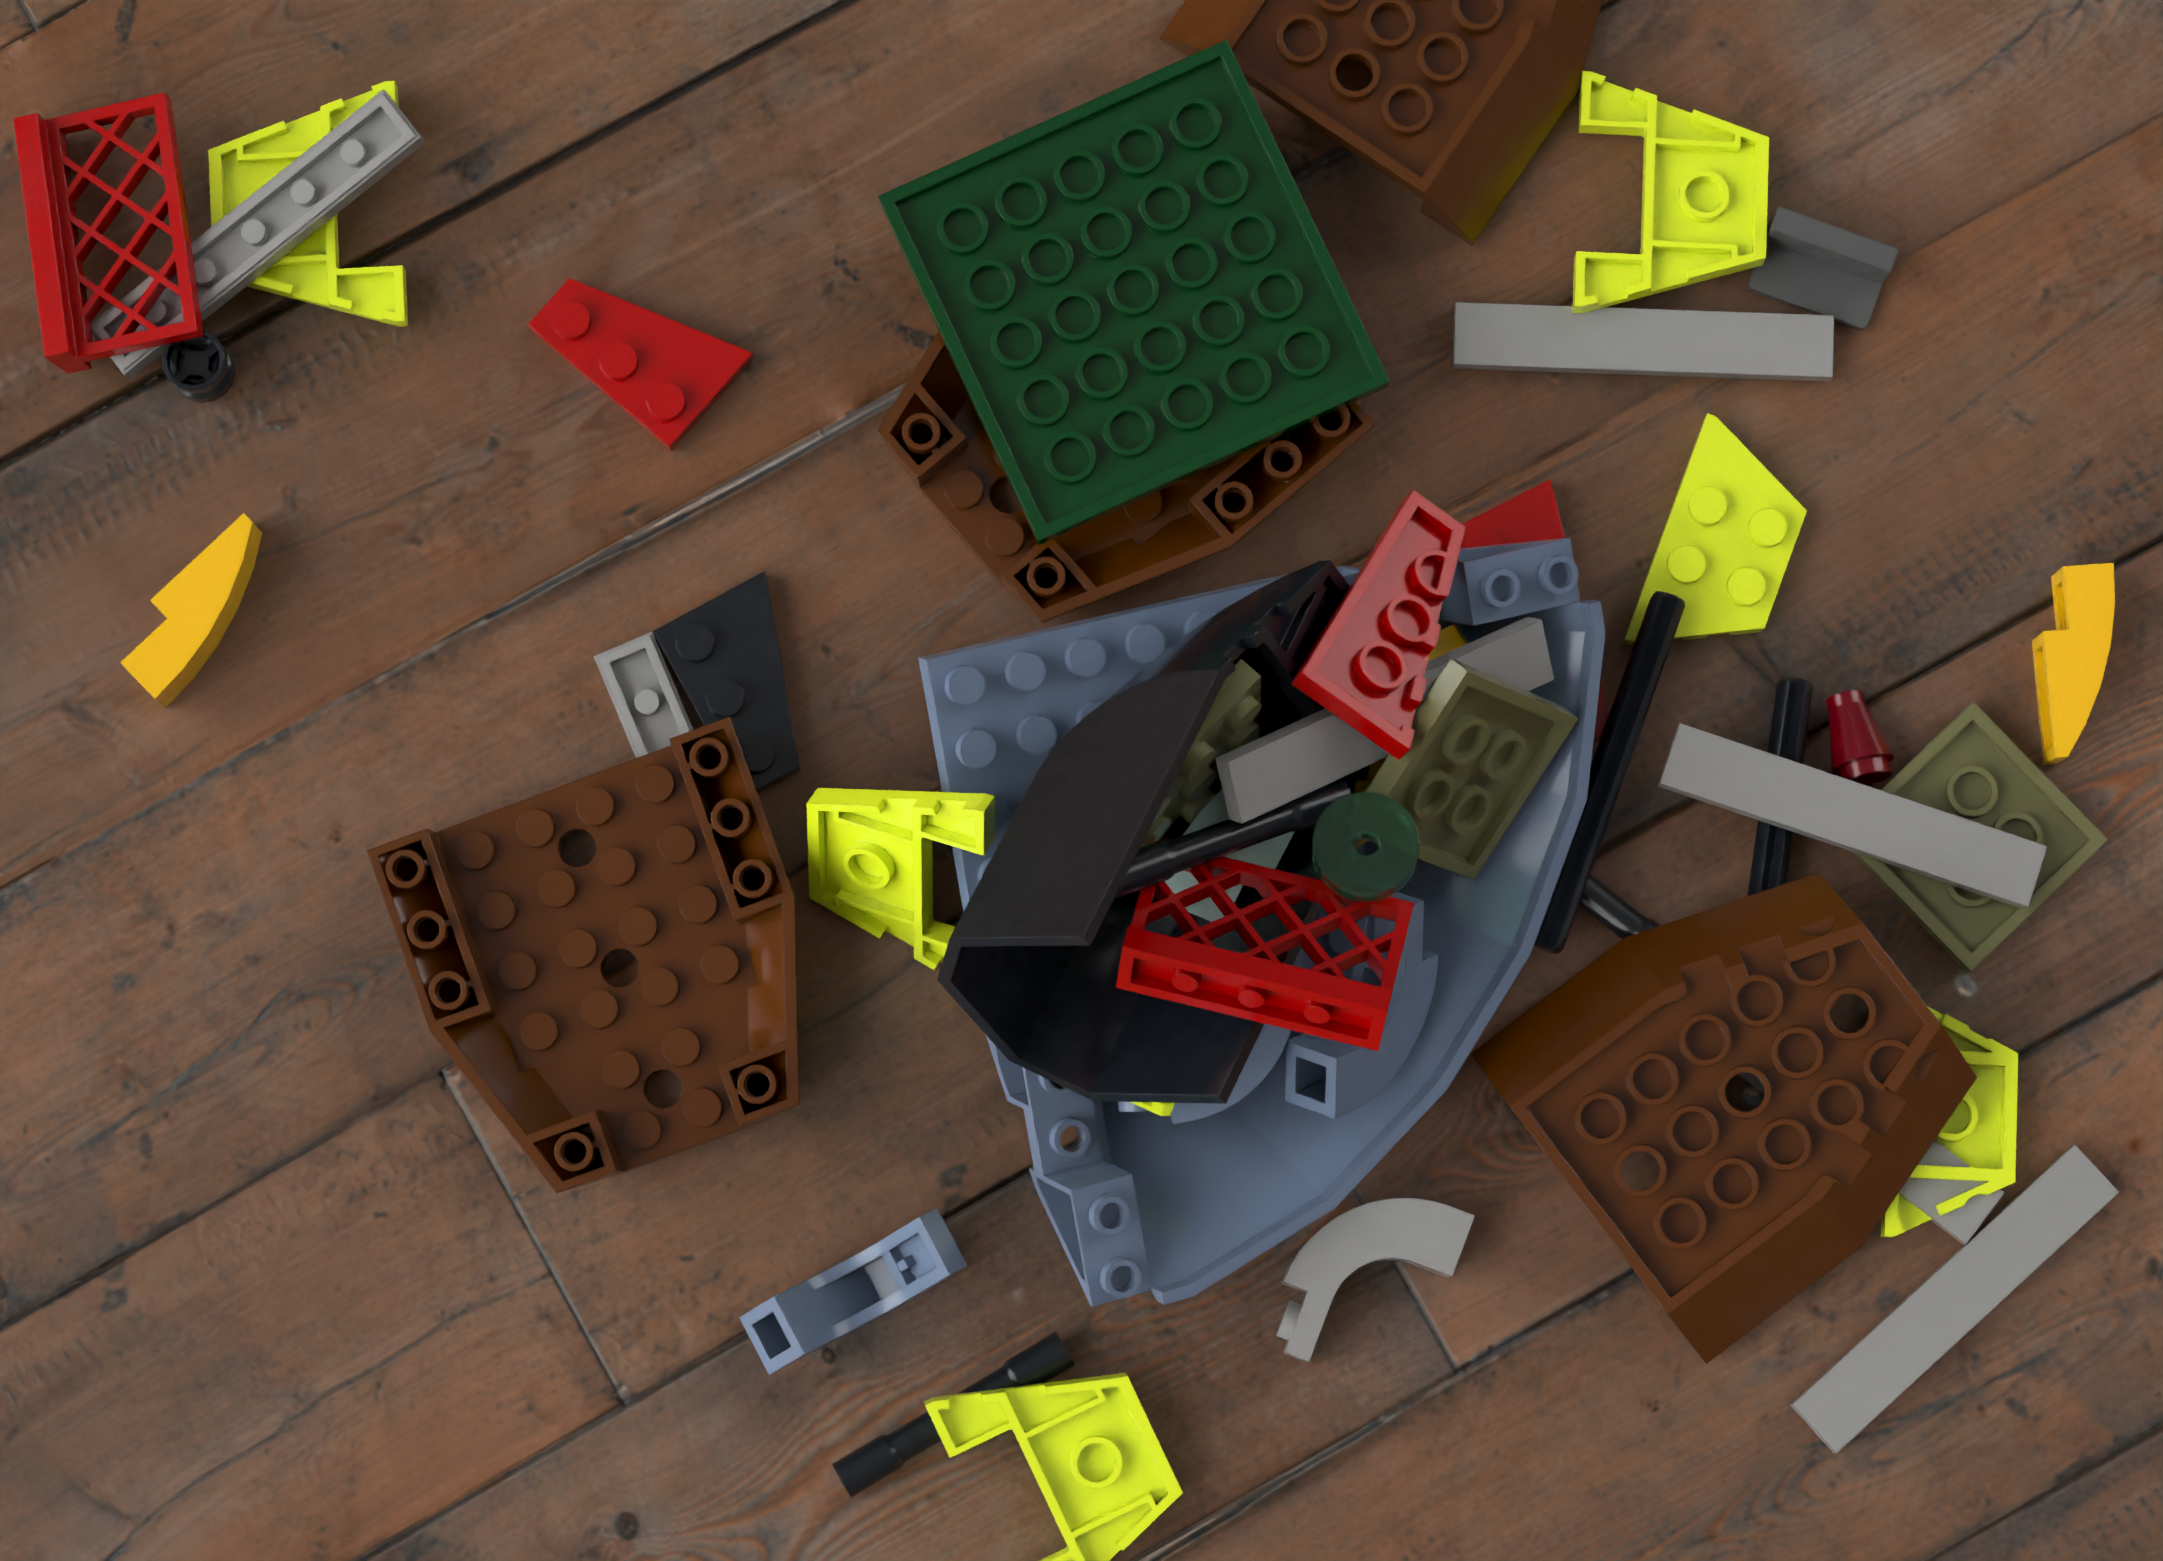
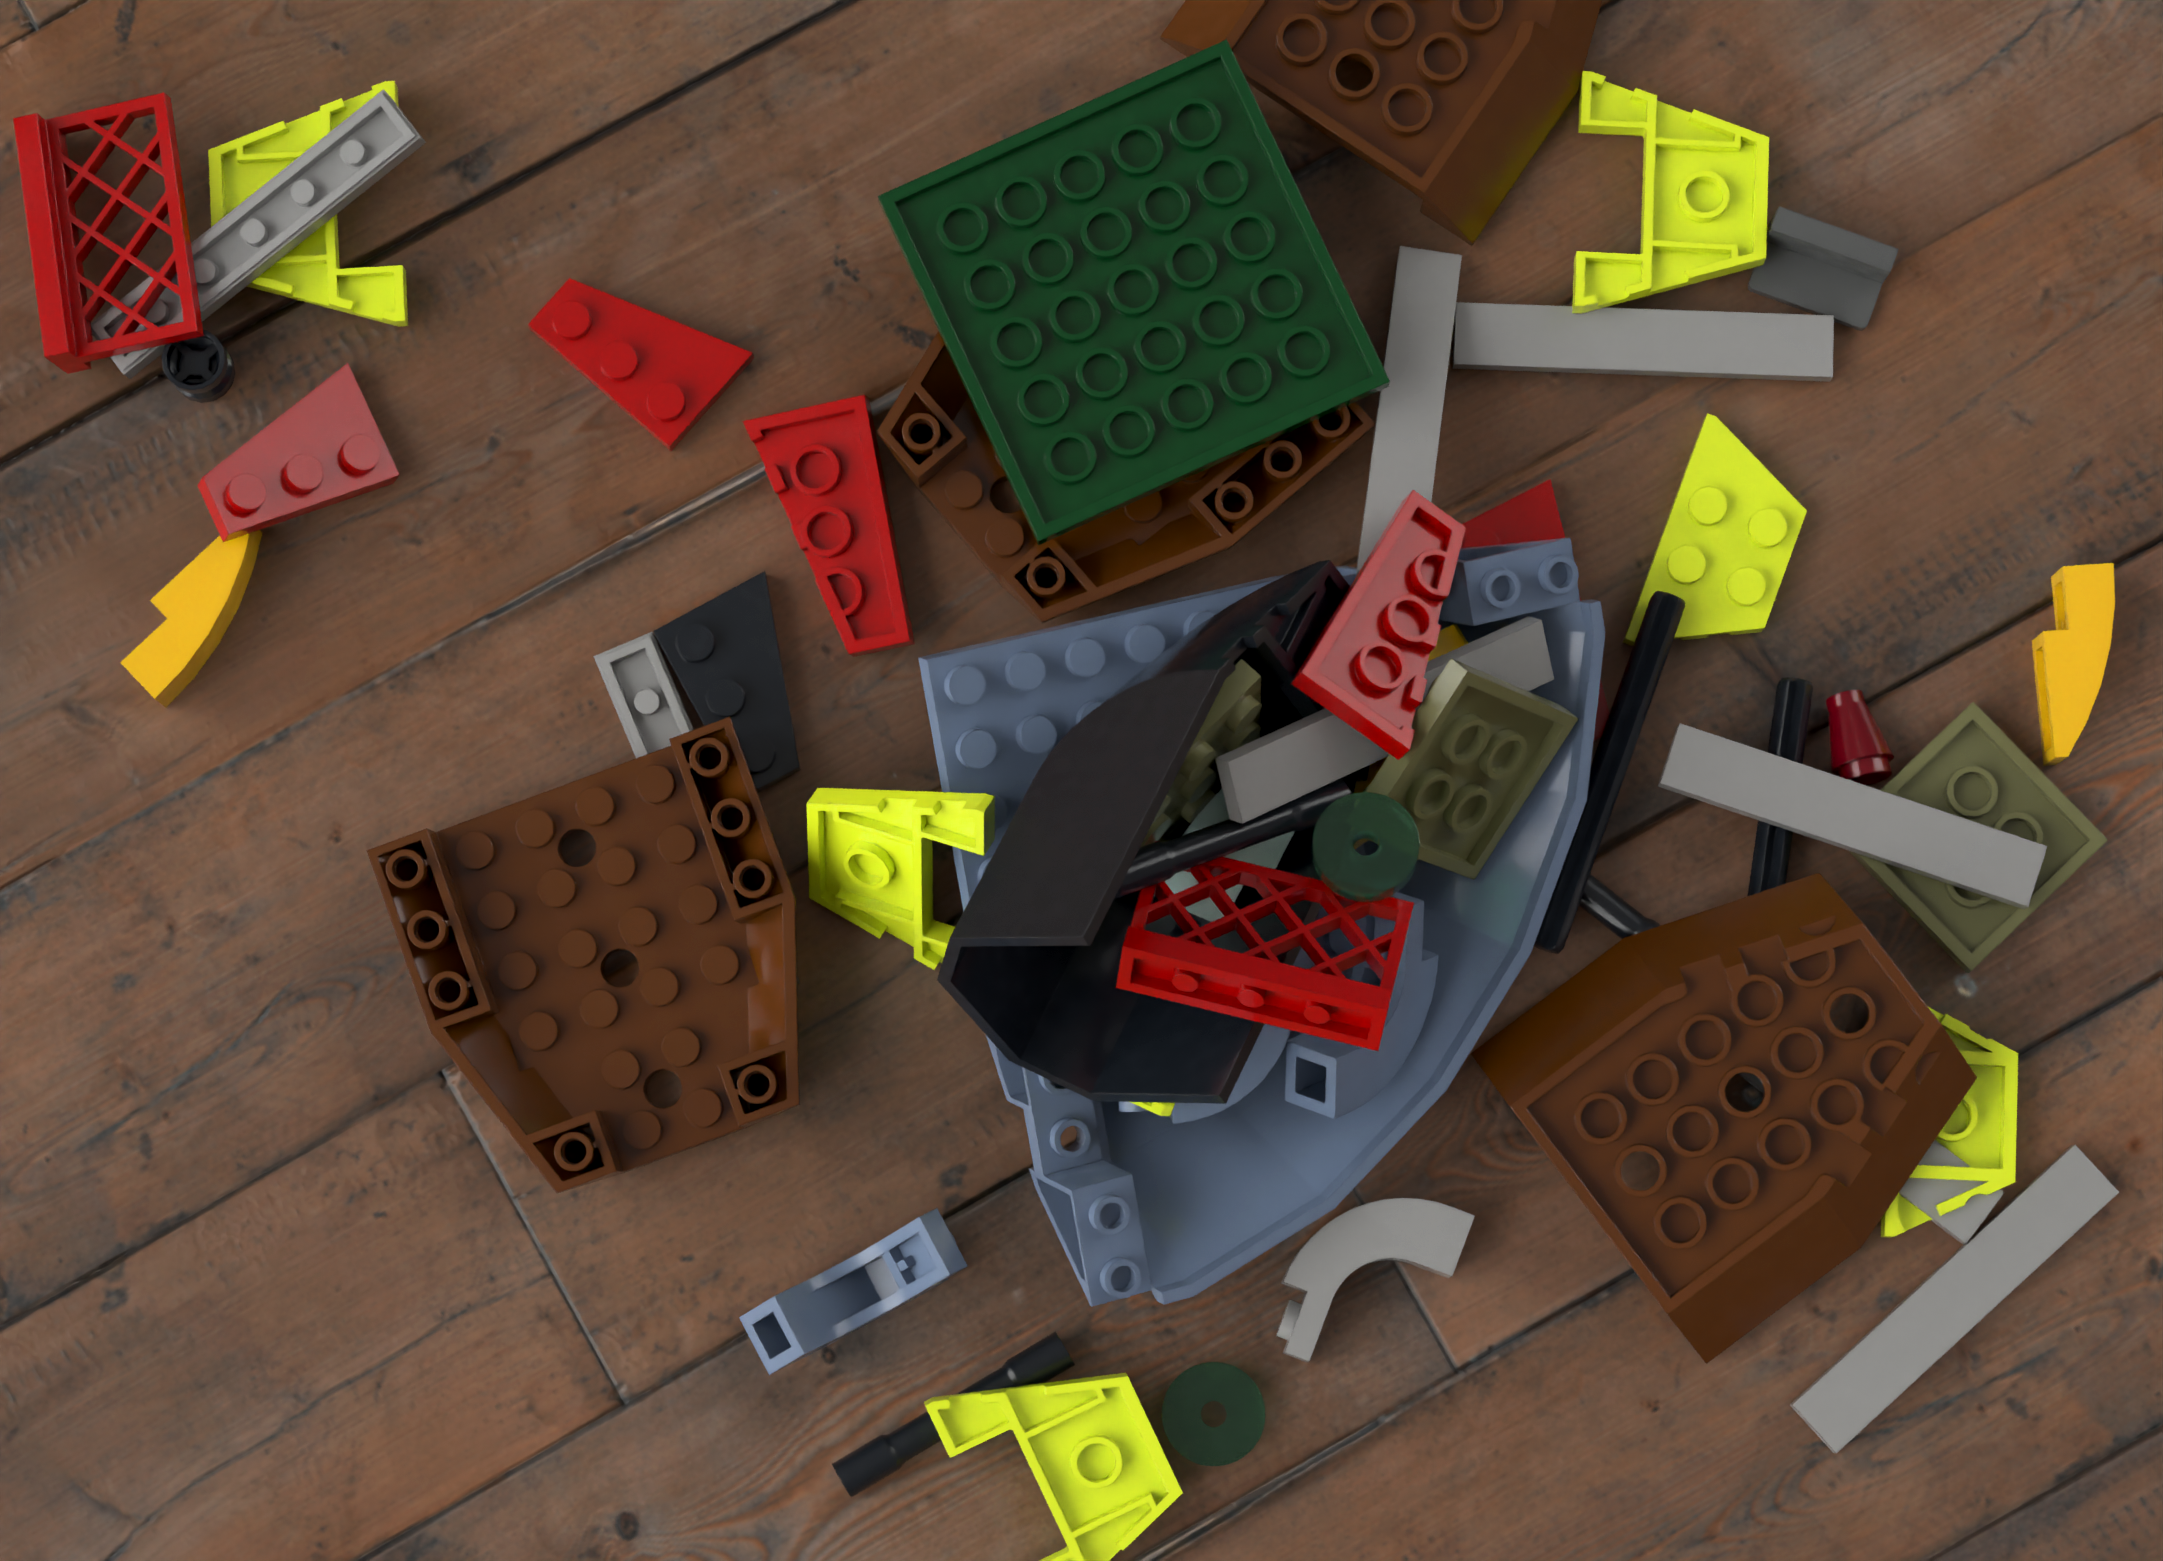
(301, 461): none -> red wing
(836, 499): none -> red wing
(1242, 1422): none -> clear green piece
(1414, 401): none -> light grey tile

